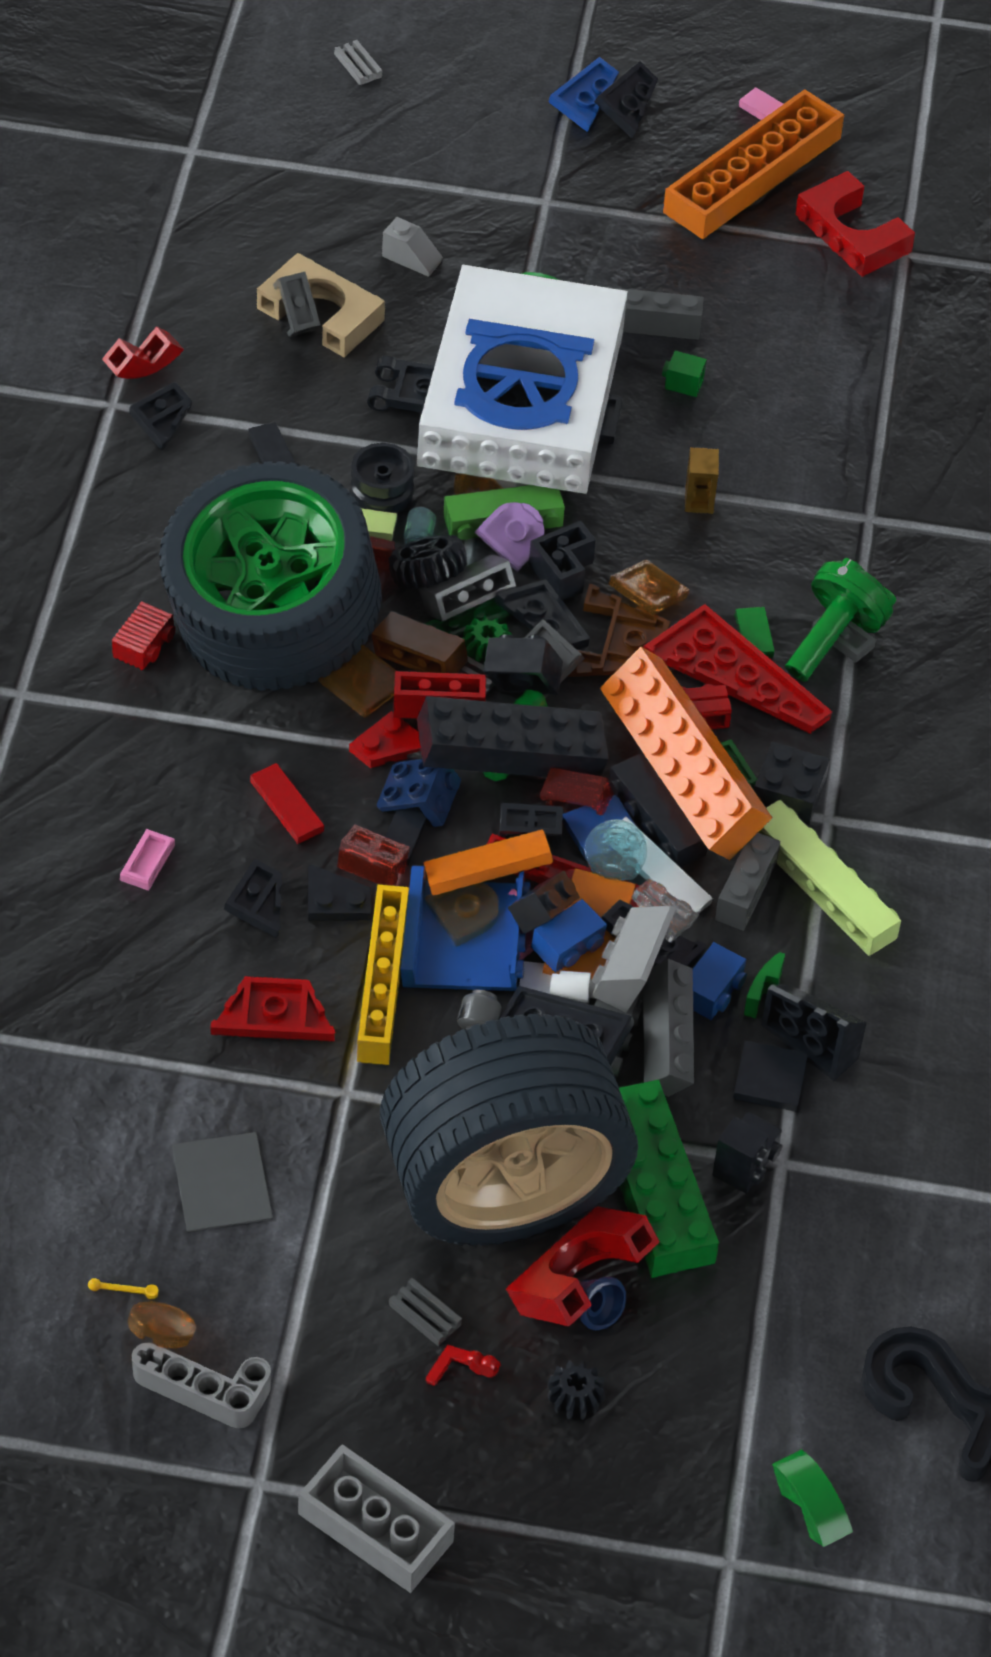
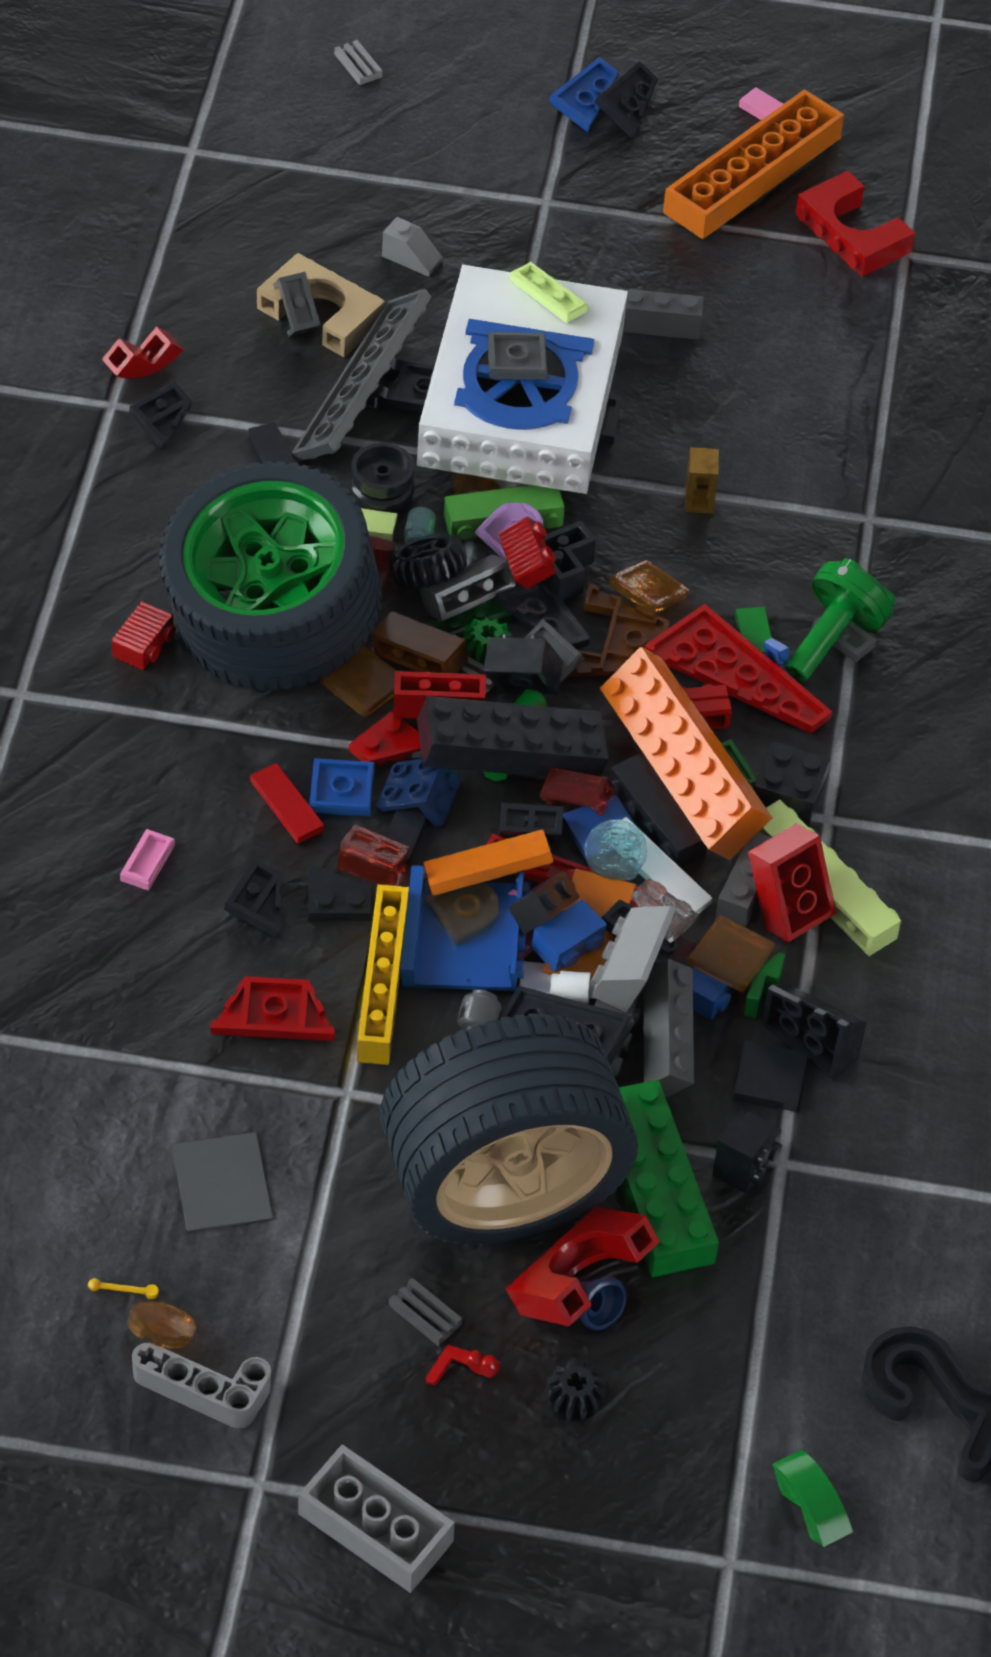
(342, 787): none -> blue tile
(361, 376): none -> dark grey plate
(517, 355): none -> dark grey tile
(527, 552): none -> red brick
(548, 292): none -> yellowish green tile
(684, 373): green brick -> none
(731, 953): none -> clear orange tile
(776, 651): none -> blue tile
(792, 882): none -> red brick

